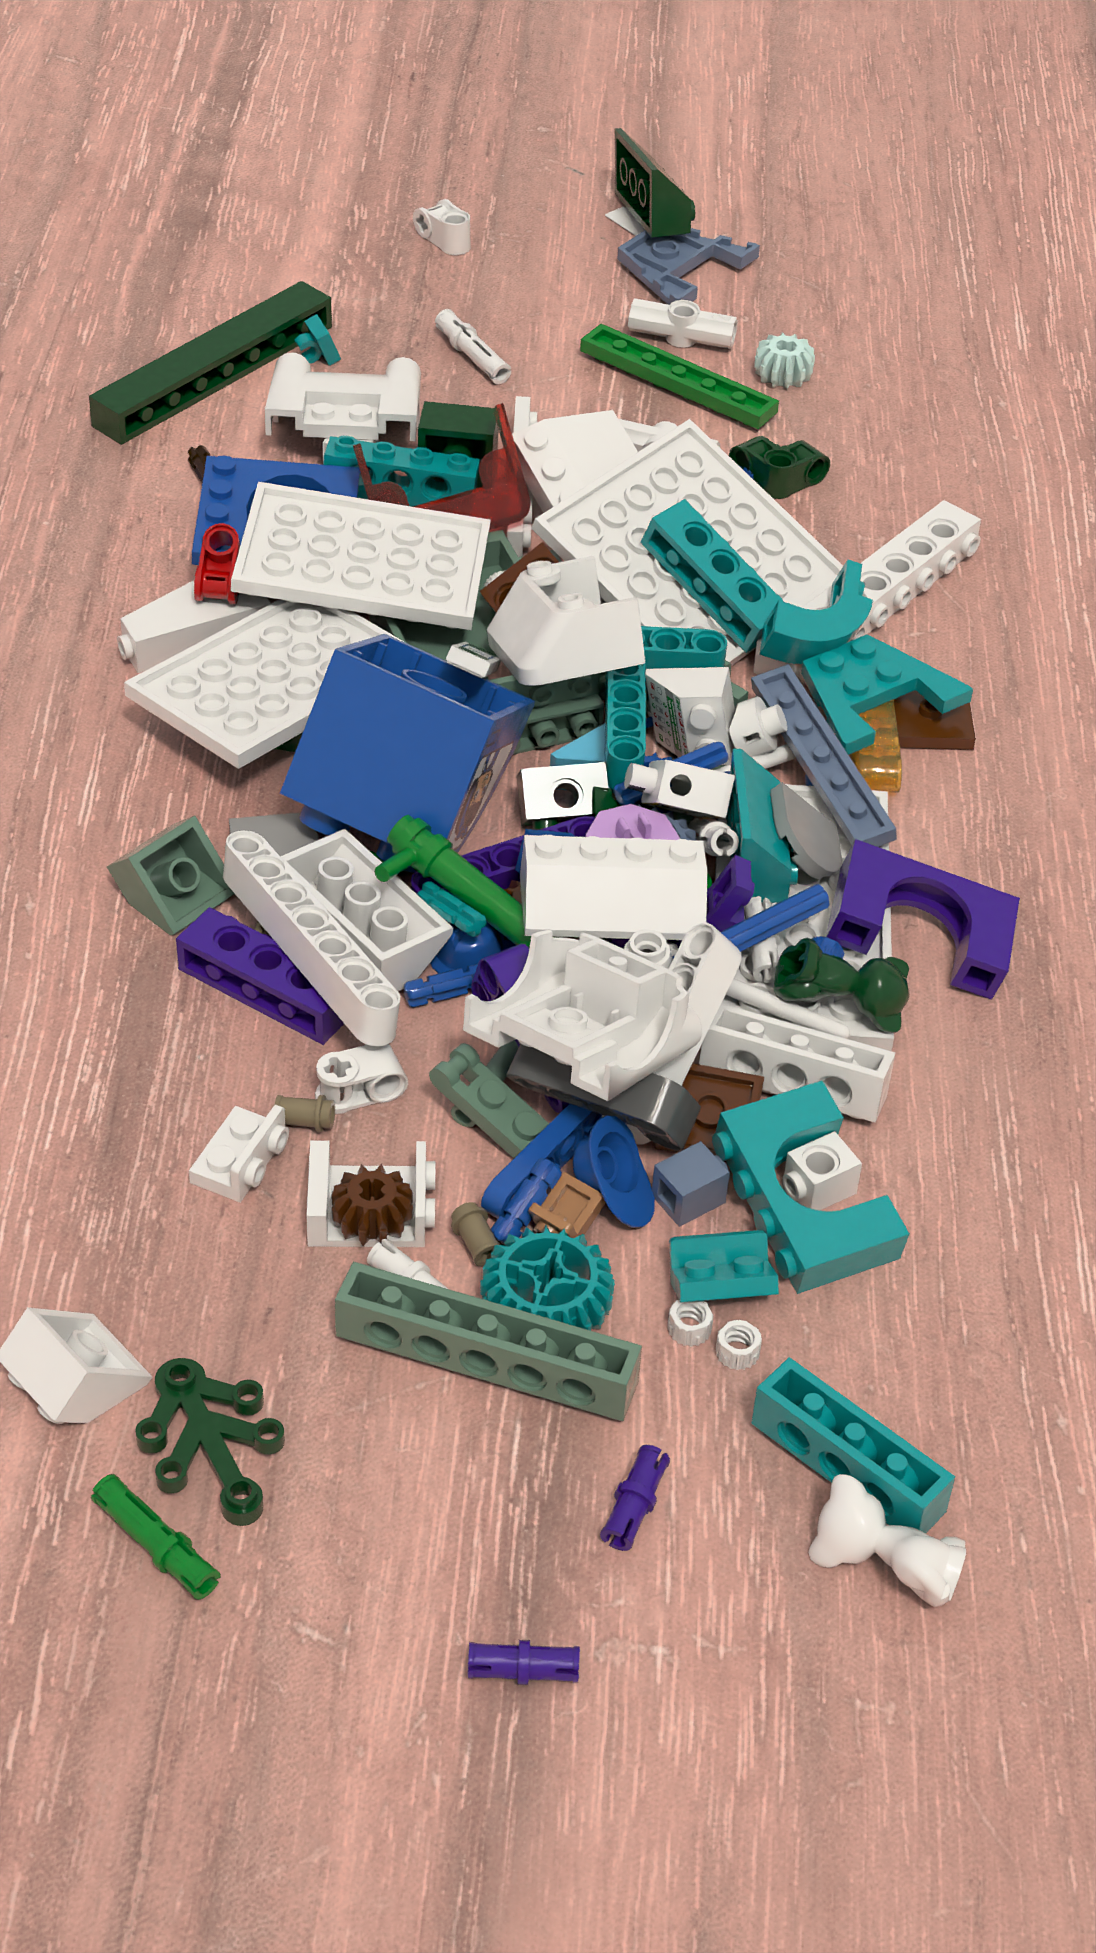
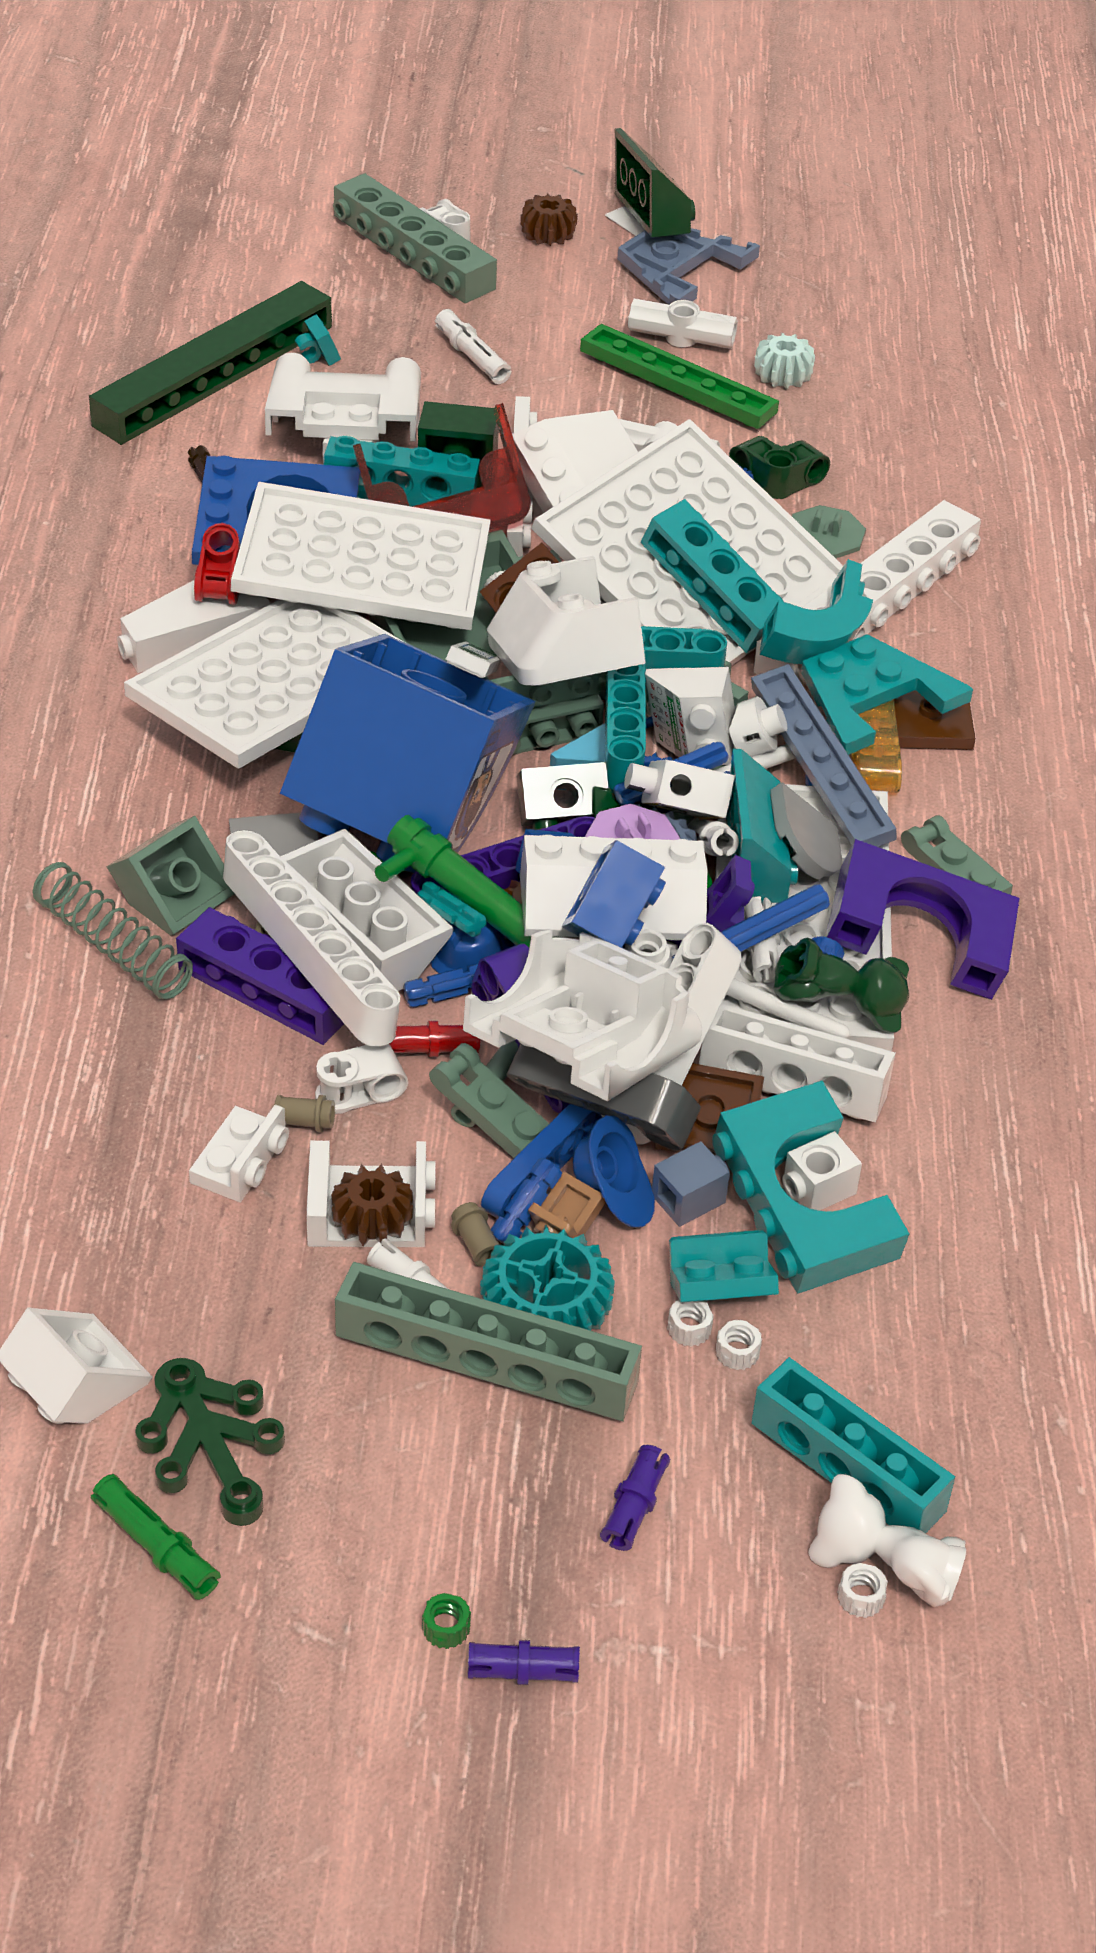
(48, 903): none -> sand green piece
(415, 238): none -> sand green brick
(432, 1039): none -> red pin
(446, 1636): none -> green axle
(548, 219): none -> reddish brown gear
(616, 895): none -> brick
(833, 528): none -> sand green piece
(862, 1575): none -> white axle
(950, 854): none -> sand green plate

